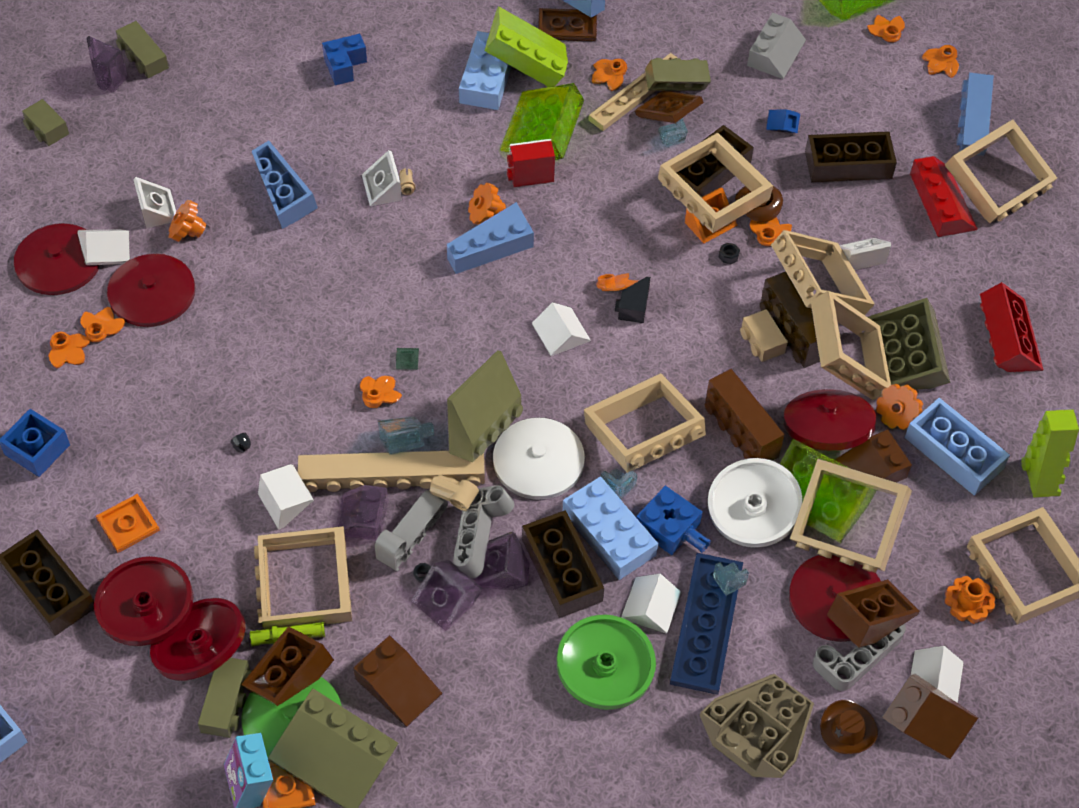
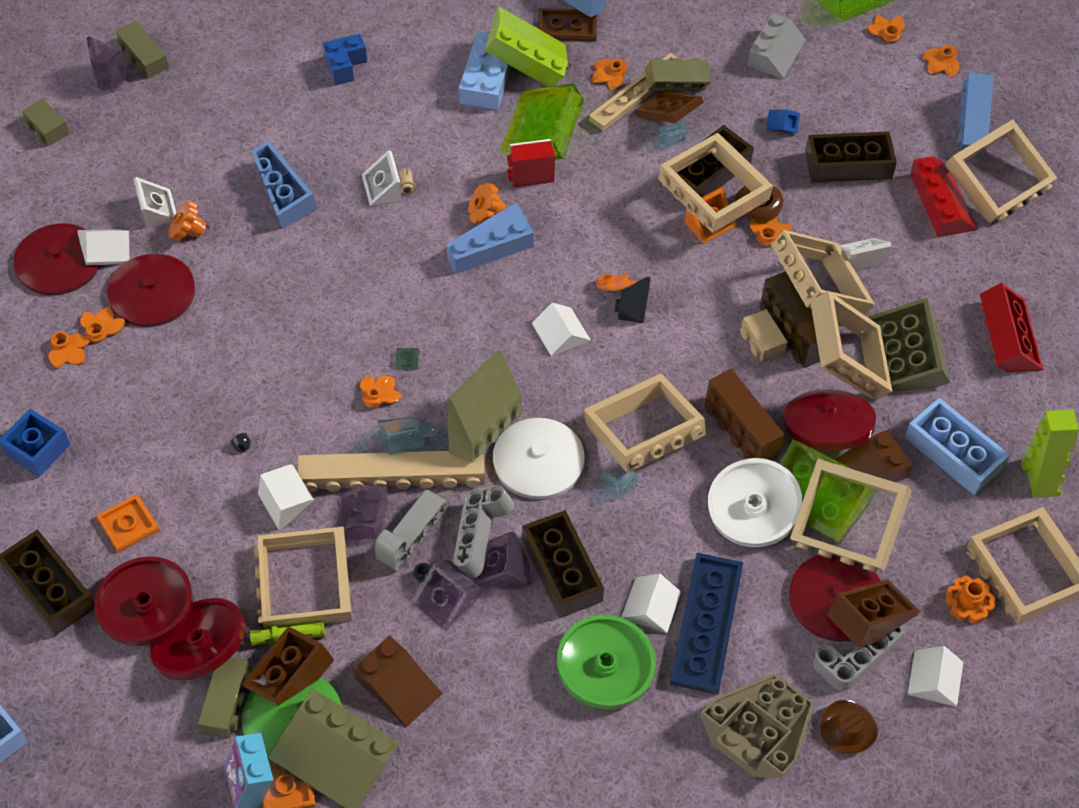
(458, 493): tan piece -> none
(610, 528): light blue brick -> none
(673, 521): blue brick -> none
(729, 253): black tile -> none
(730, 577): clear light blue panel -> none
(899, 406): orange plant -> none
(930, 716): reddish brown slope -> none

